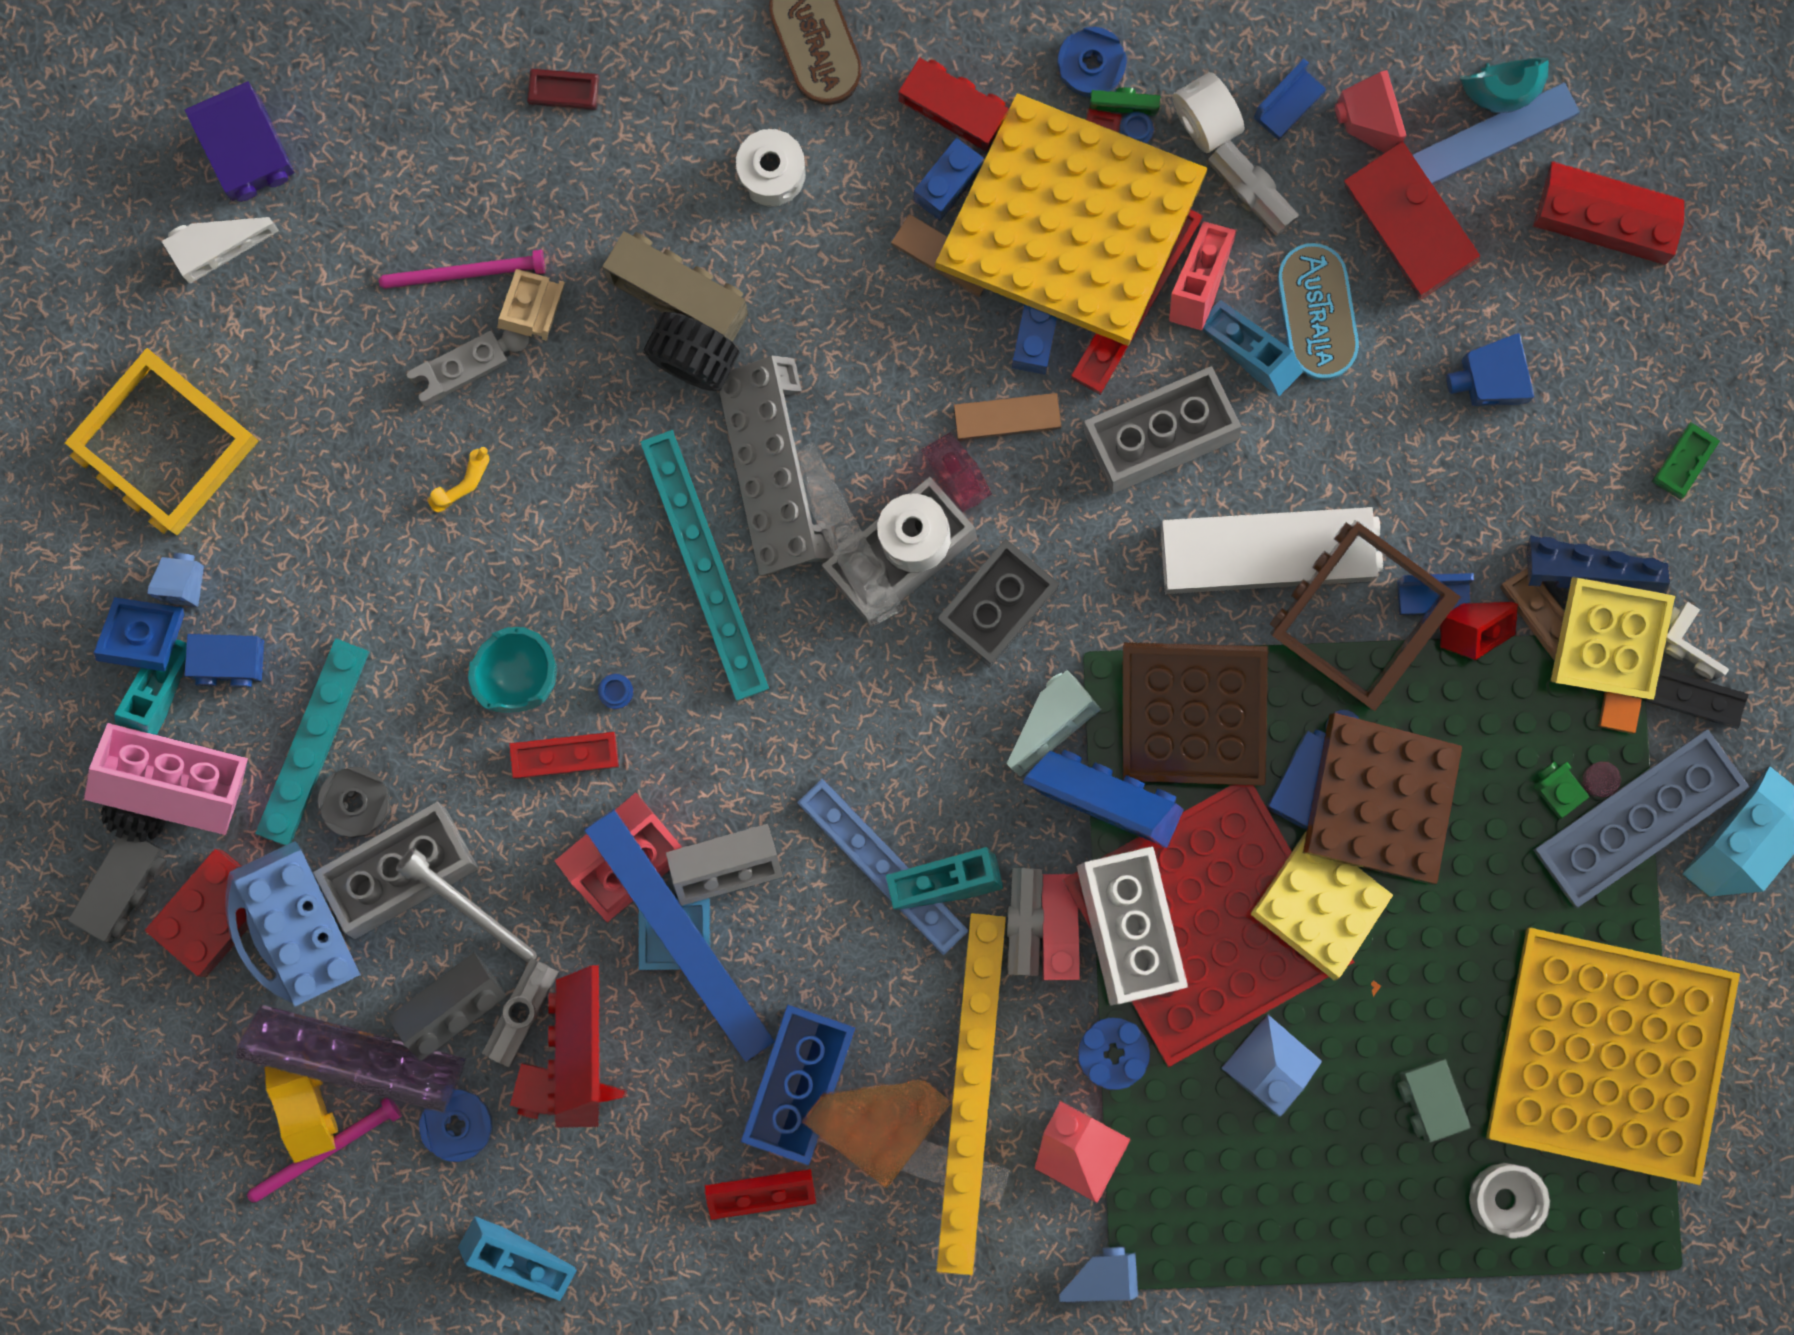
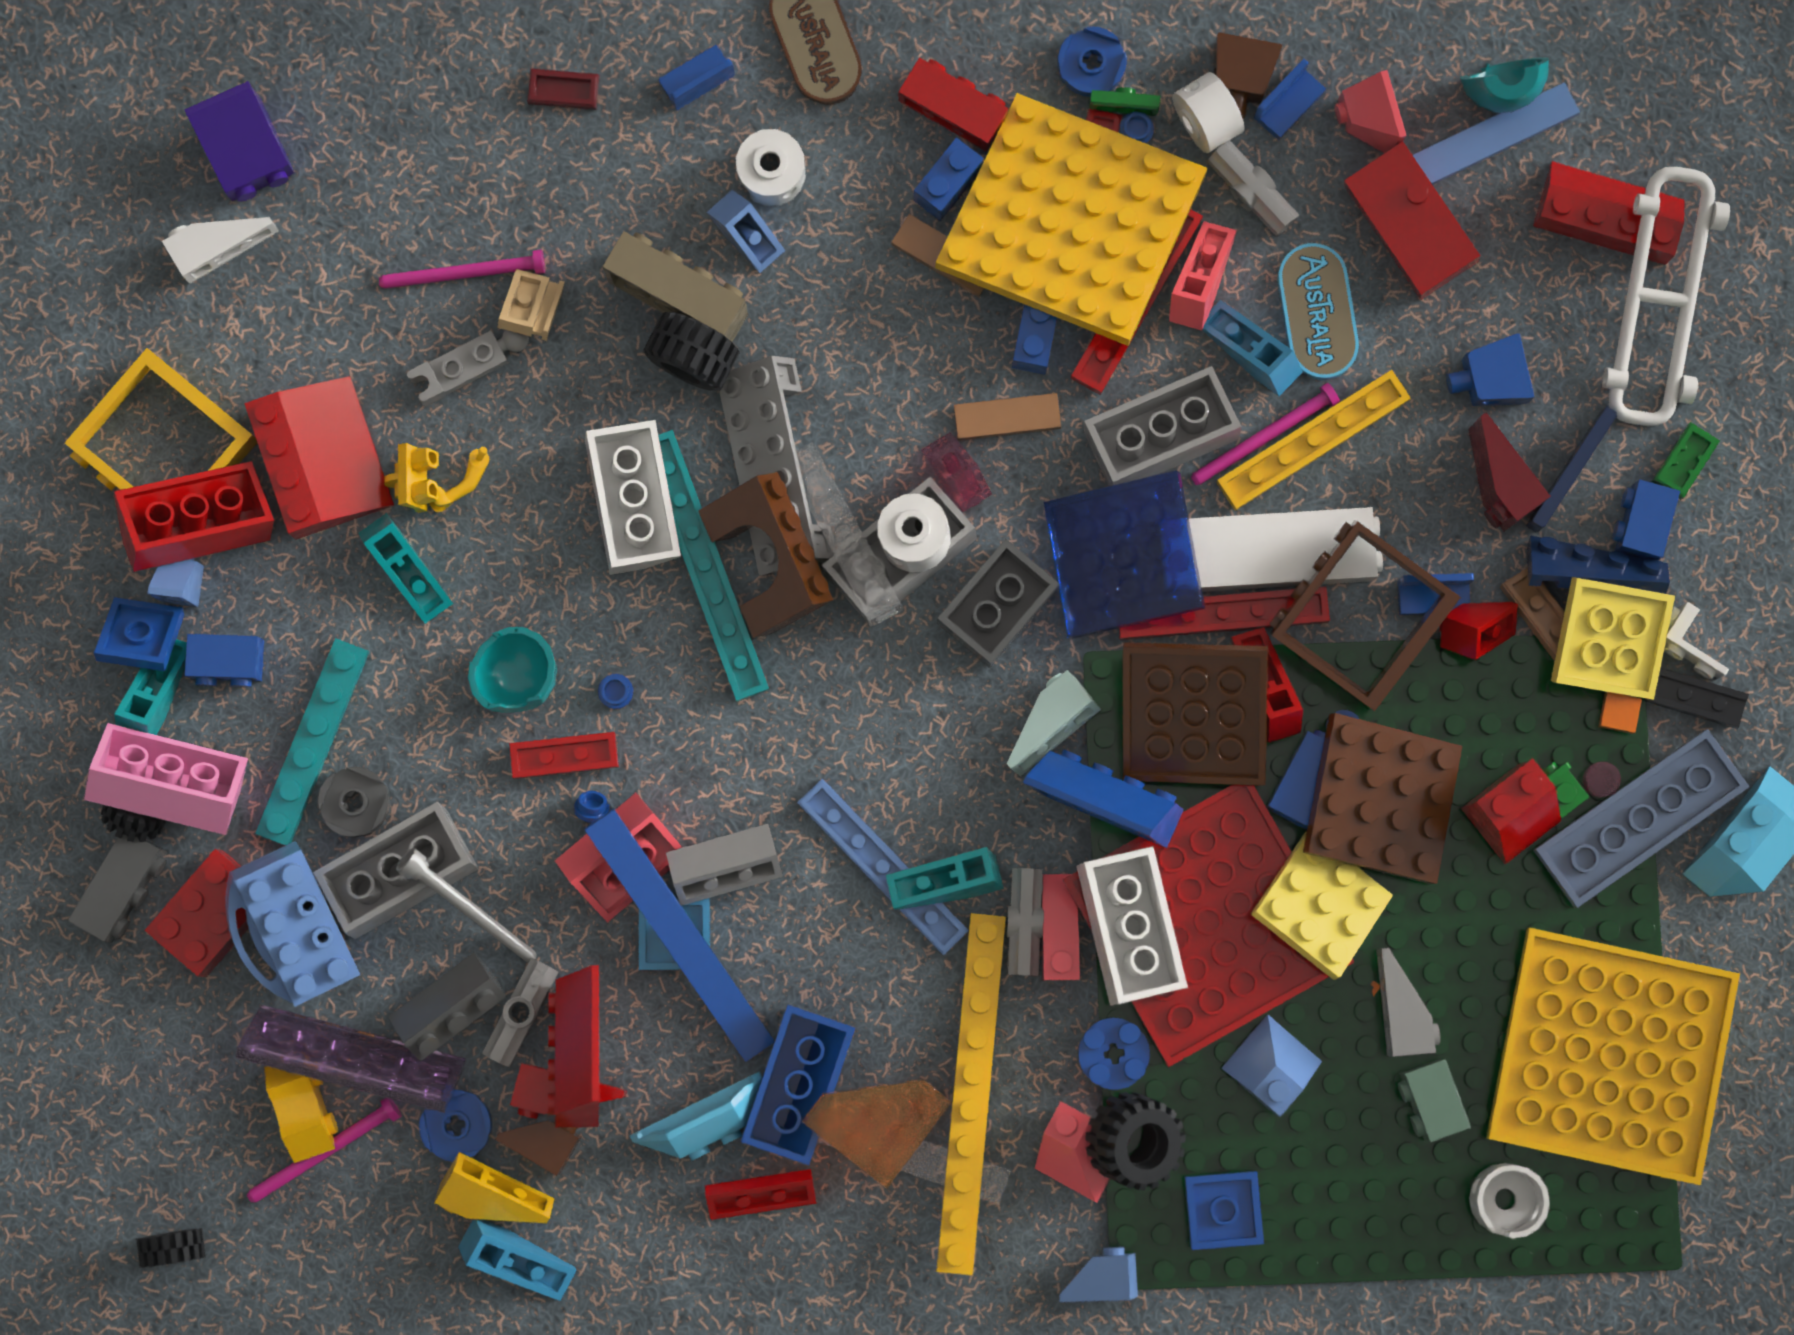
(171, 1247): none -> black tyre
(193, 516): none -> red slope
(319, 455): none -> slope
(405, 568): none -> teal slope
(411, 479): none -> yellow hips
(487, 1194): none -> yellow slope
(542, 1144): none -> reddish brown slope
(591, 806): none -> blue plate
(632, 496): none -> white slope
(697, 77): none -> blue panel
(703, 1122): none -> medium azure wedge
(746, 230): none -> medium blue slope
(799, 581): none -> reddish brown arch
(1124, 555): none -> clear blue plate
(1158, 1147): none -> black tyre
(1224, 1210): none -> blue plate
(1233, 613): none -> red plate
(1245, 67): none -> reddish brown torso
(1283, 705): none -> red slope
(1313, 440): none -> yellow plate
(1326, 397): none -> dark pink bar
(1405, 1017): none -> light grey slope
(1504, 479): none -> dark red slope
(1515, 810): none -> red slope
(1572, 469): none -> dark blue tile
(1645, 520): none -> blue brick
(1711, 216): none -> white bar

